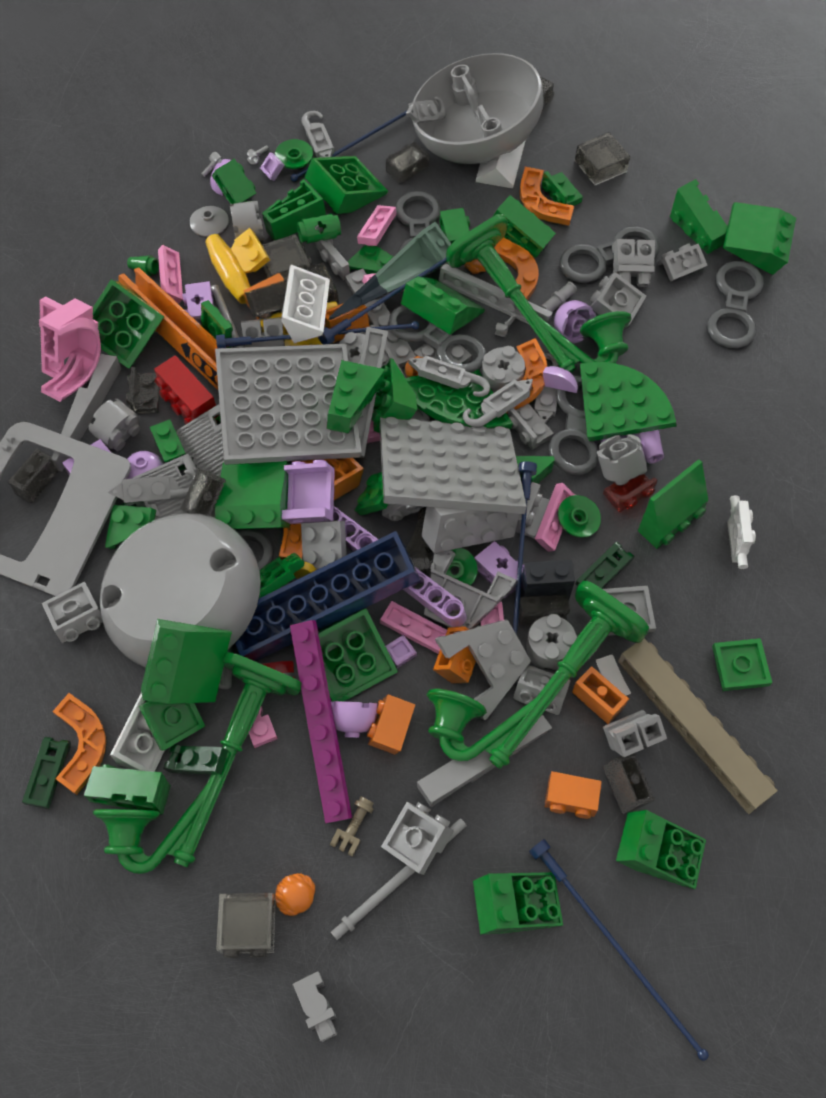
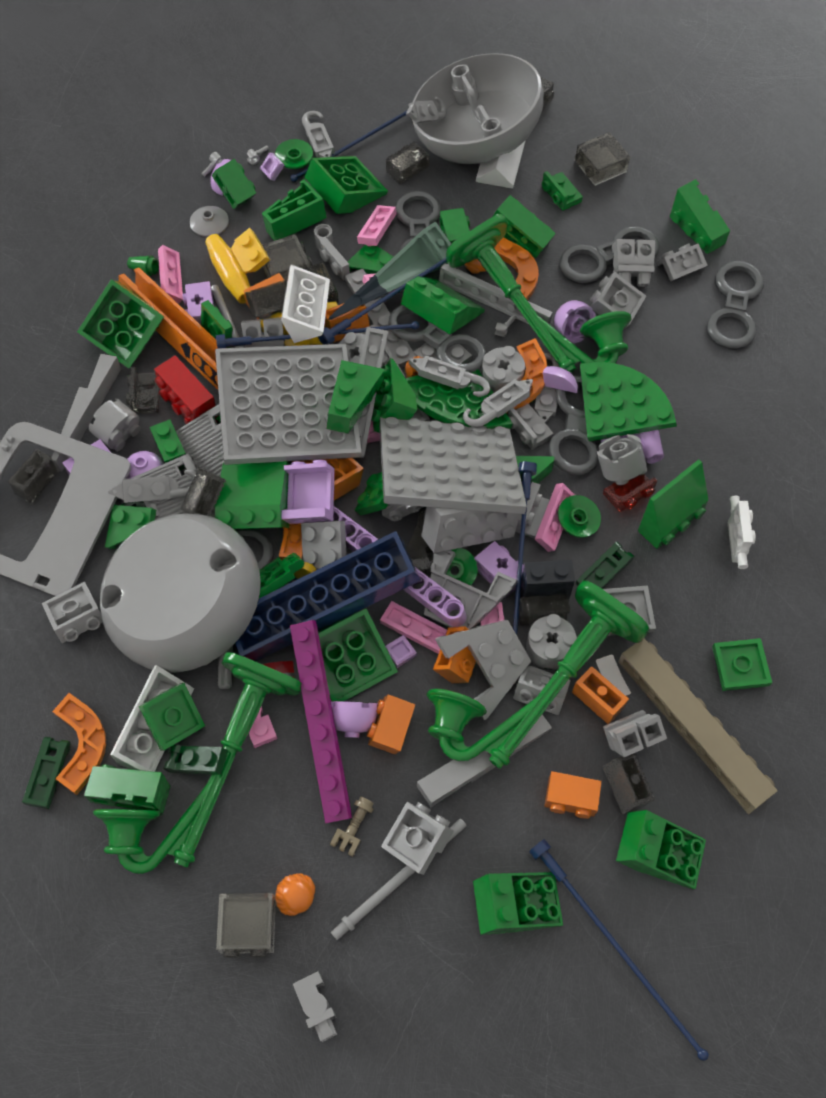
(67, 333): bright pink piece -> none
(184, 663): green slope -> none
(246, 216): light grey brick -> none
(329, 223): green piece -> none
(540, 205): orange plate -> none
(559, 297): light grey pin -> none
(760, 235): green slope -> none

